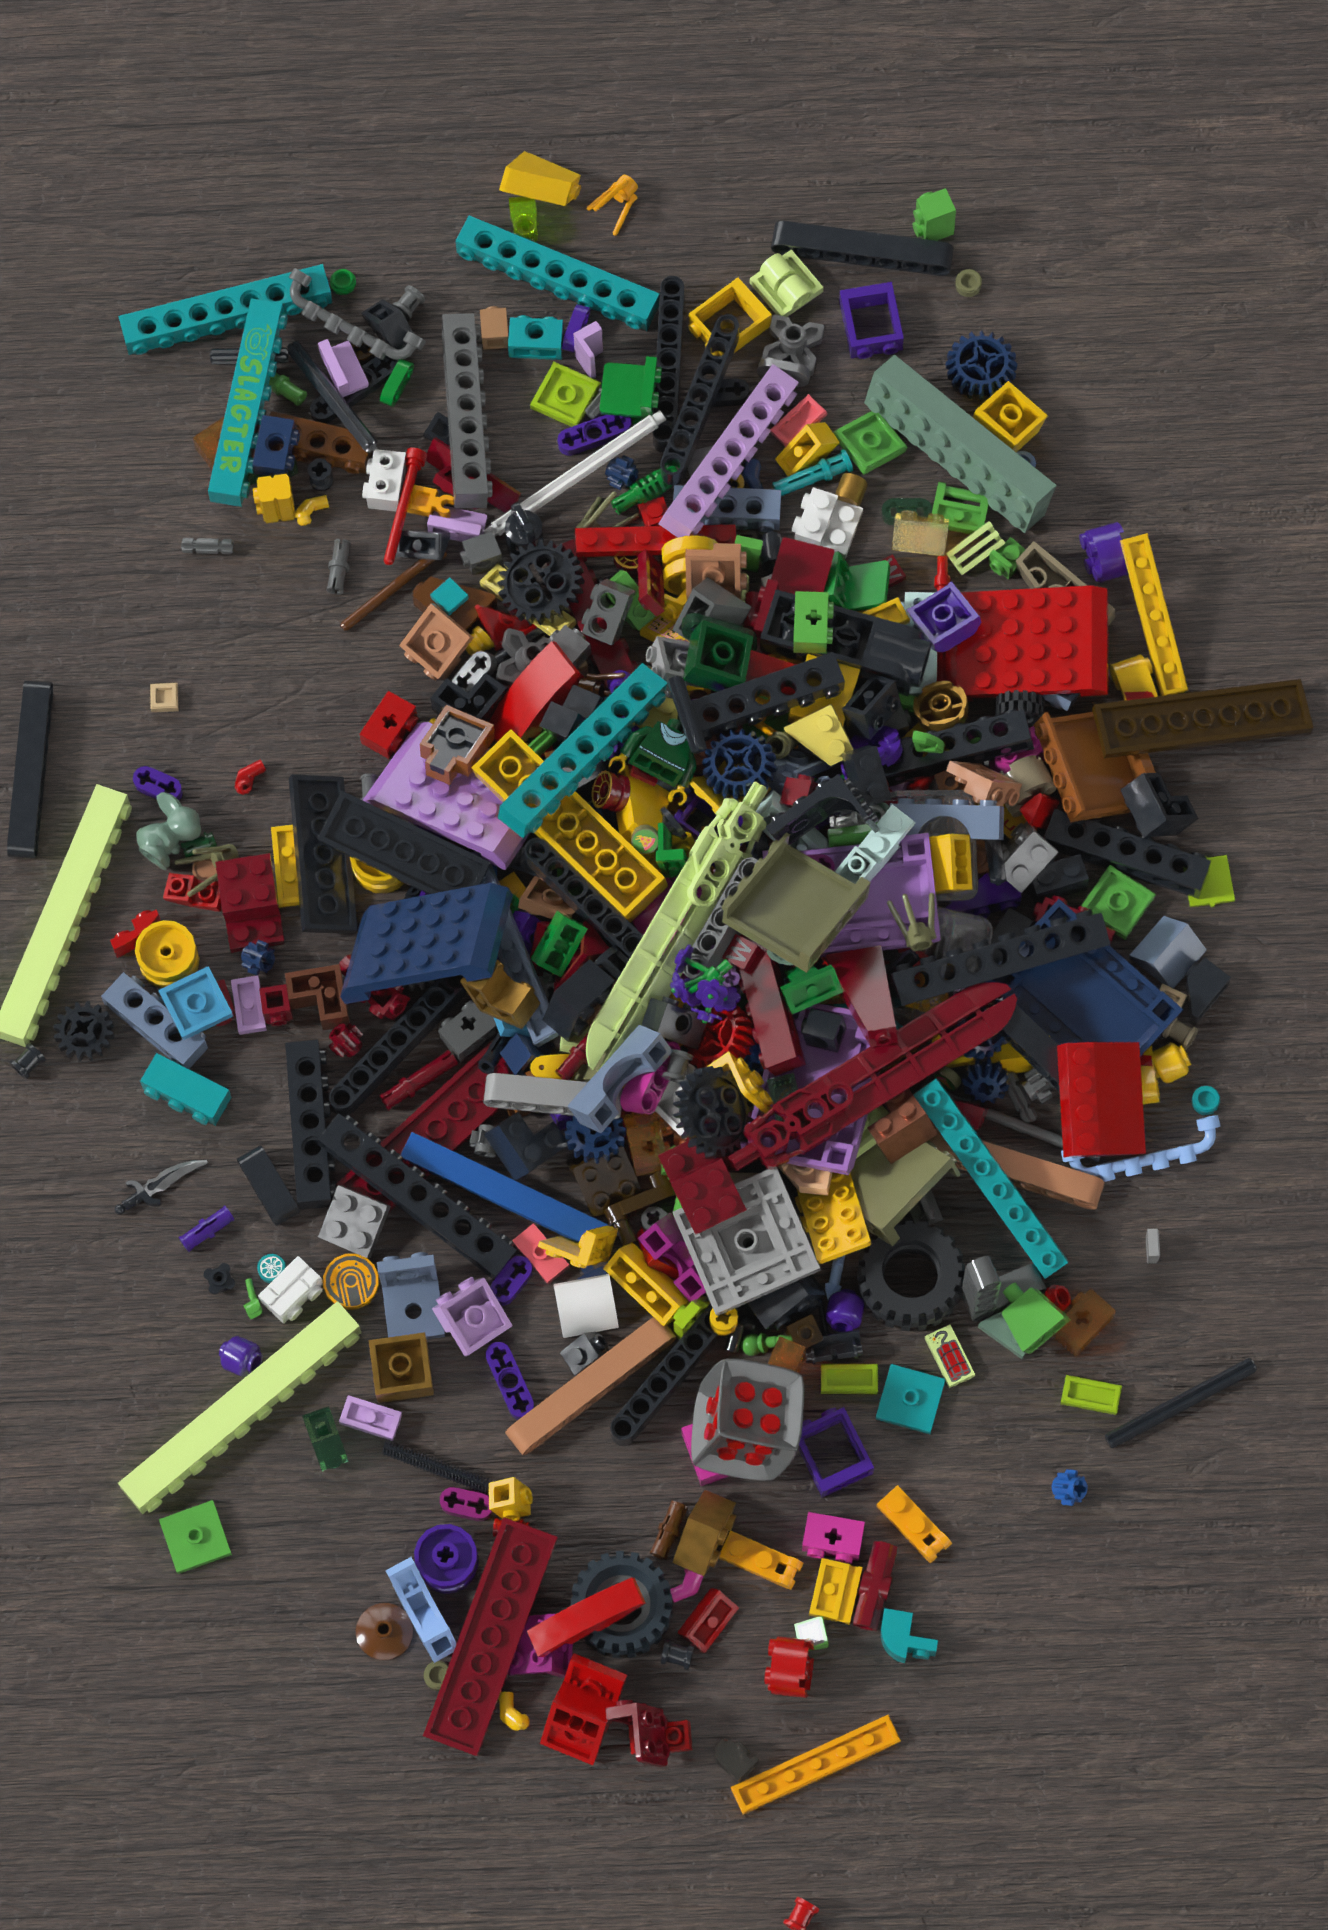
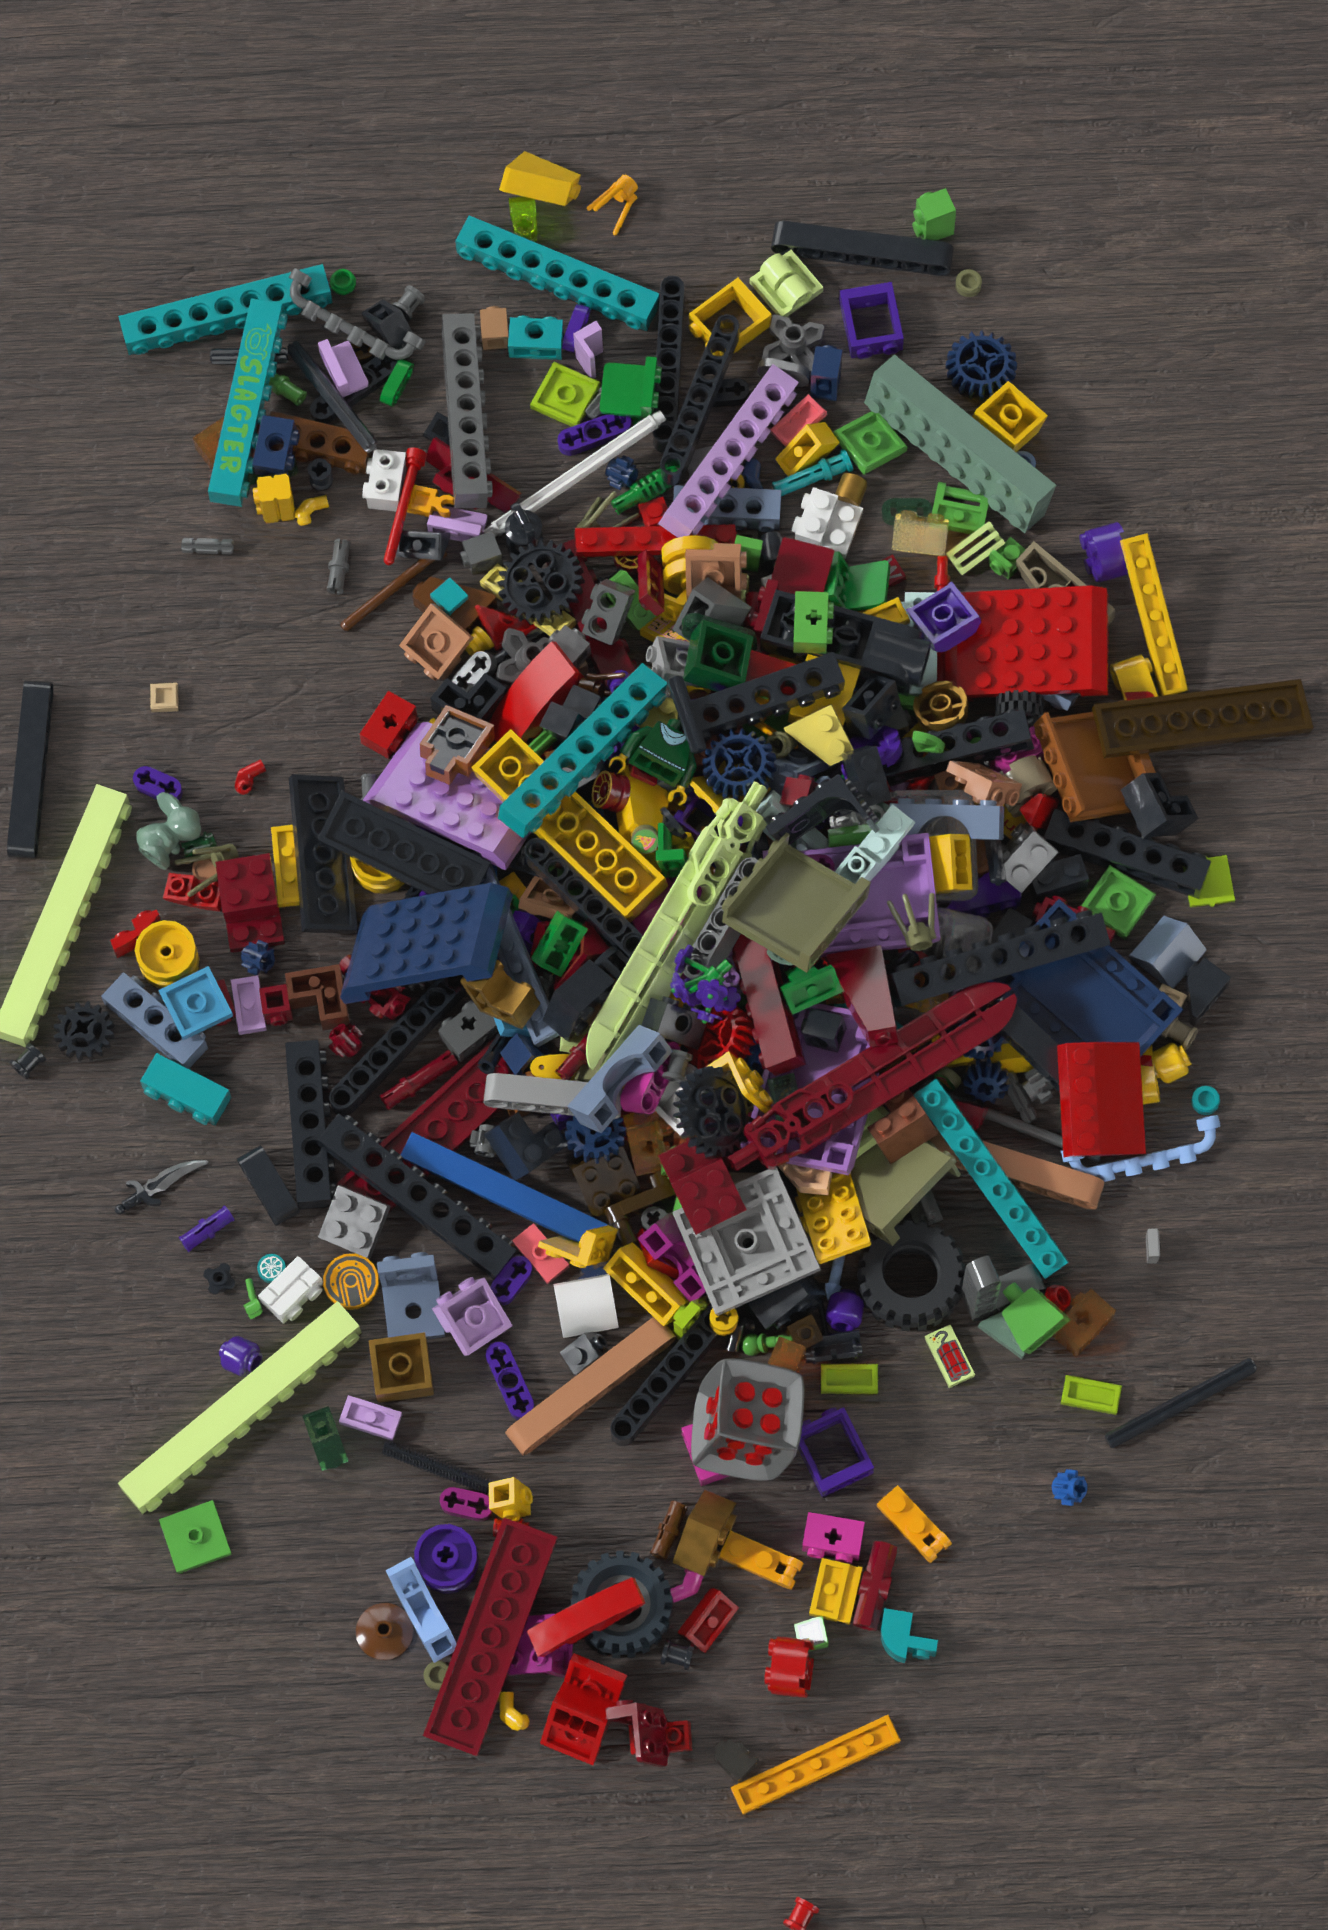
(741, 952): dark red tile -> none
(826, 372): none -> dark blue brick
(910, 1399): teal plate -> none

